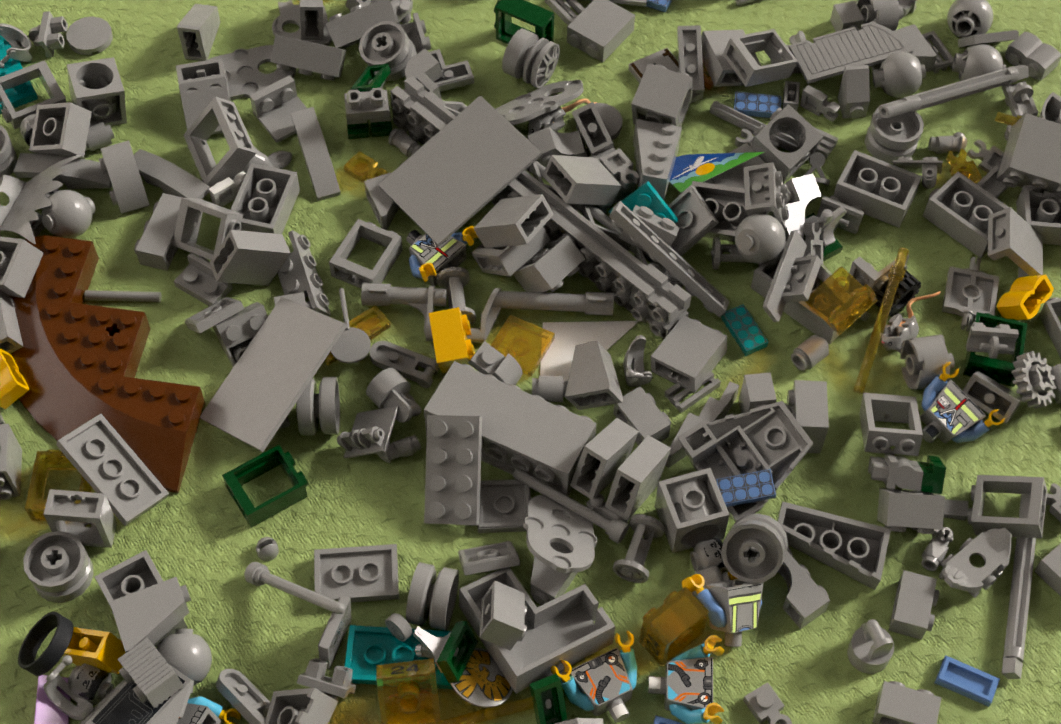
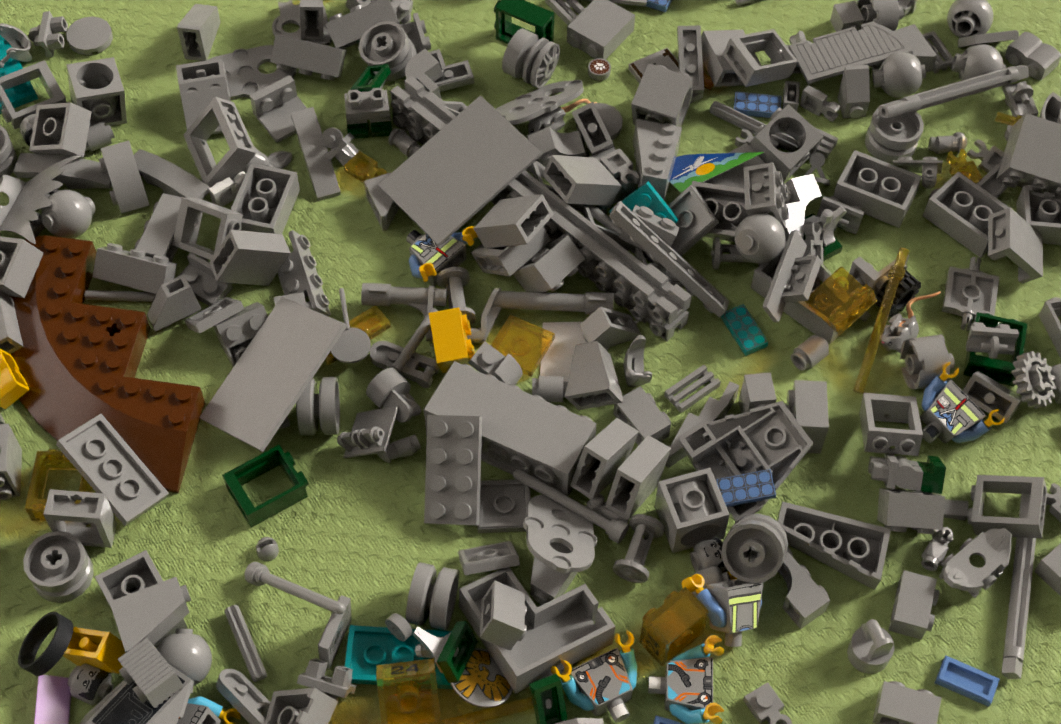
(77, 712): light grey helmet -> none
(132, 268): none -> light grey brick
(172, 302): none -> light grey slope
(245, 643): none -> light grey axle
(340, 146): none -> light grey hips
(356, 274): light grey window -> none
(357, 573): light grey plate -> none
(413, 343): none -> light grey bar
(599, 69): none -> tile
(609, 327): none -> light grey slope
(689, 353): light grey brick -> none
(1025, 297): yellow brick -> none

